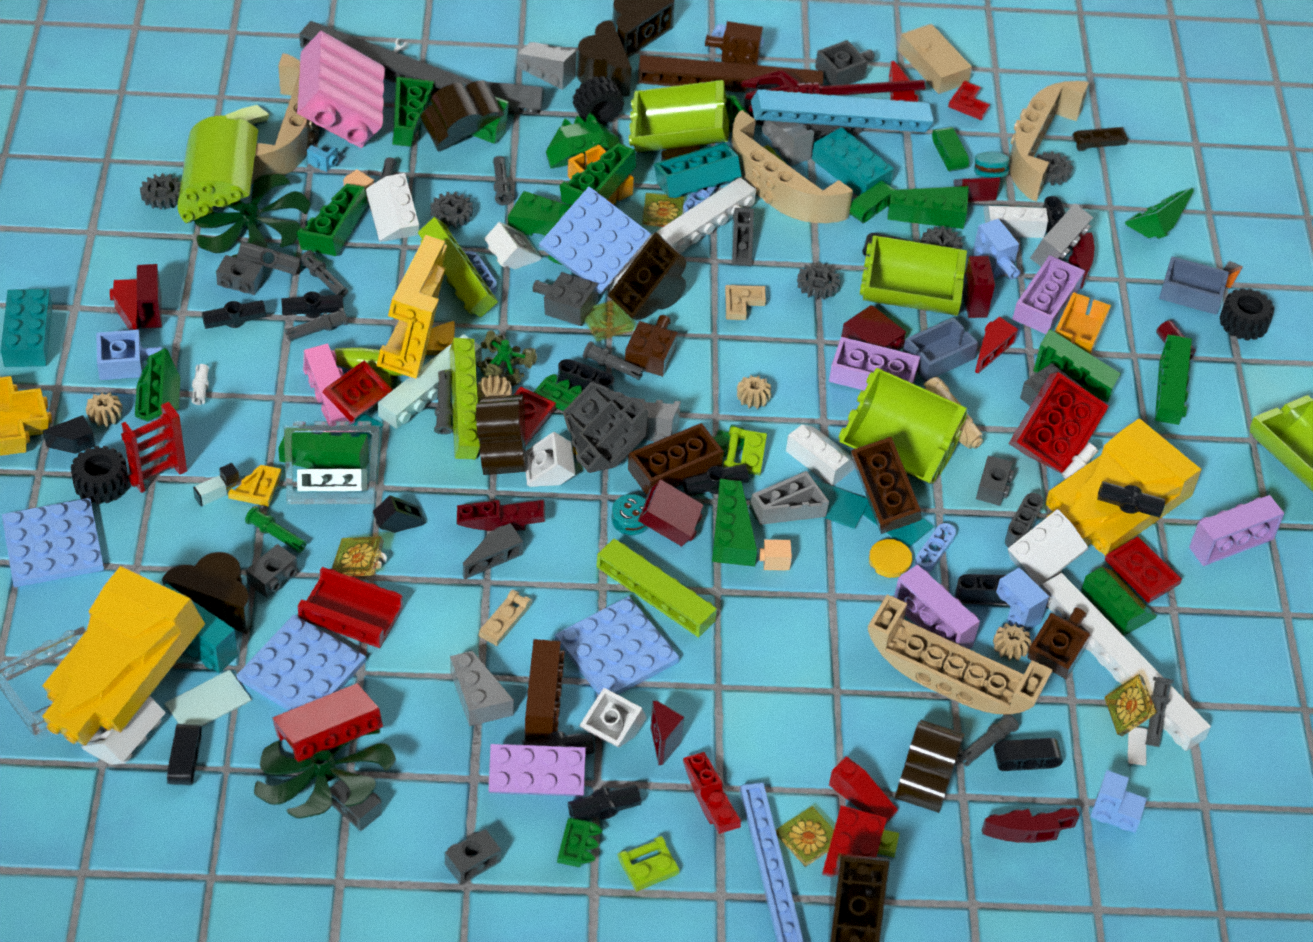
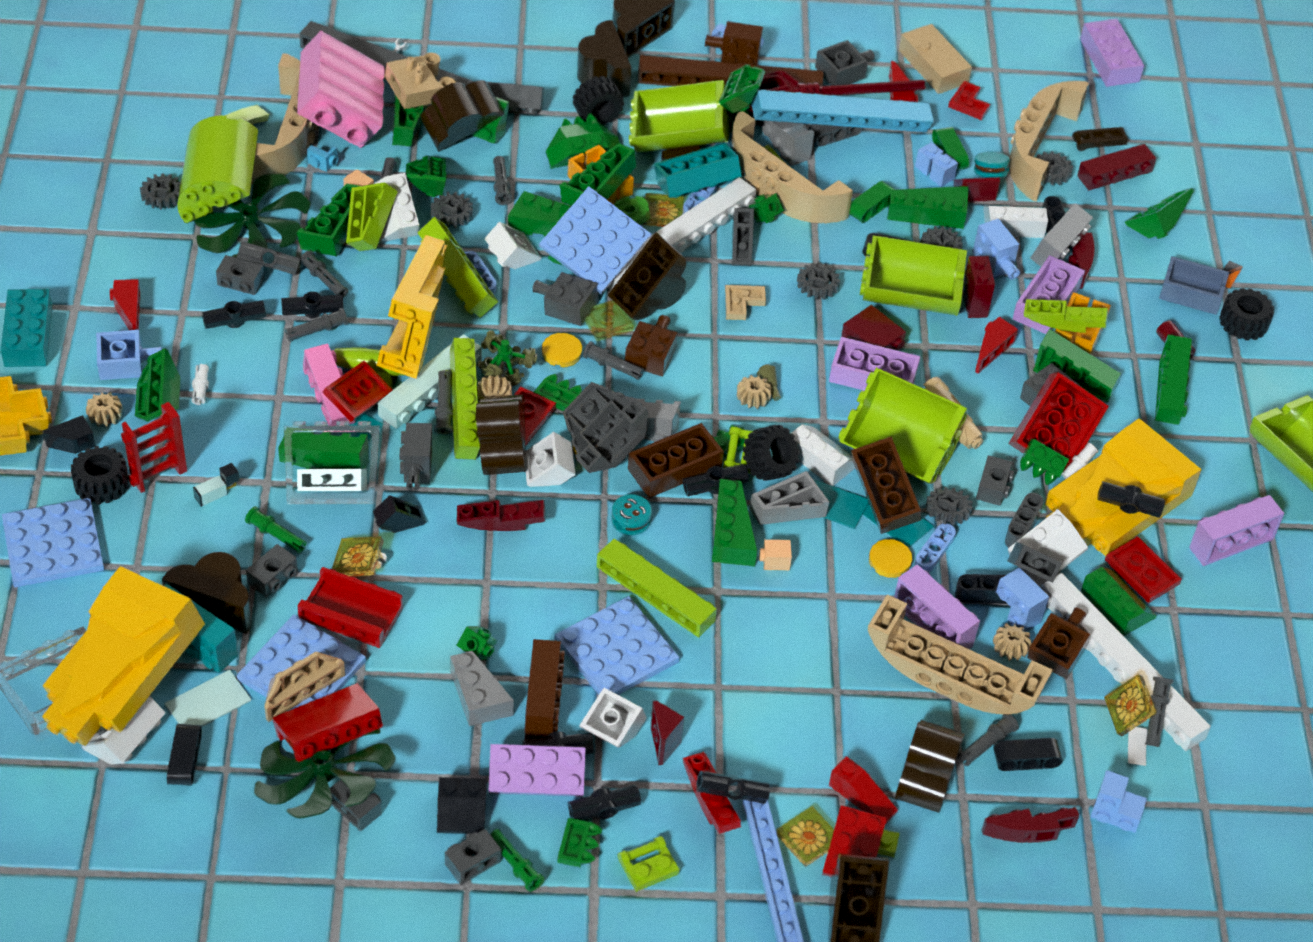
(149, 296): dark red brick -> none
(258, 486): yellow wing -> none
(301, 682): none -> tan wedge
(368, 214): none -> lime wedge
(415, 79): none -> tan piece
(416, 454): none -> dark grey brick
(427, 174): none -> green wedge
(440, 338): yellow wing -> none
(461, 805): none -> black slope
(477, 640): none -> green brick
(497, 548): dark grey slope -> none
(505, 618): tan plate -> none
(521, 867): none -> green pin
(548, 63): light grey wedge -> none
(562, 349): none -> yellow tile
(583, 375): black beam -> none
(638, 207): none -> bright green plate
(671, 513): dark red brick -> none
(719, 785): none -> black piece
(741, 88): none -> green wedge
(766, 207): none -> green brick
(769, 372): none -> olive cone
(783, 450): none -> black tyre
(851, 161): teal brick -> none
(941, 348): sand blue piece -> none
(943, 166): none -> light blue piece
(949, 506): none -> dark grey gear
(1034, 562): none -> dark grey brick
(1043, 460): none -> green plate
(1060, 316): none -> lime slope
(1111, 52): none -> lavender brick
(1116, 167): none -> dark red brick

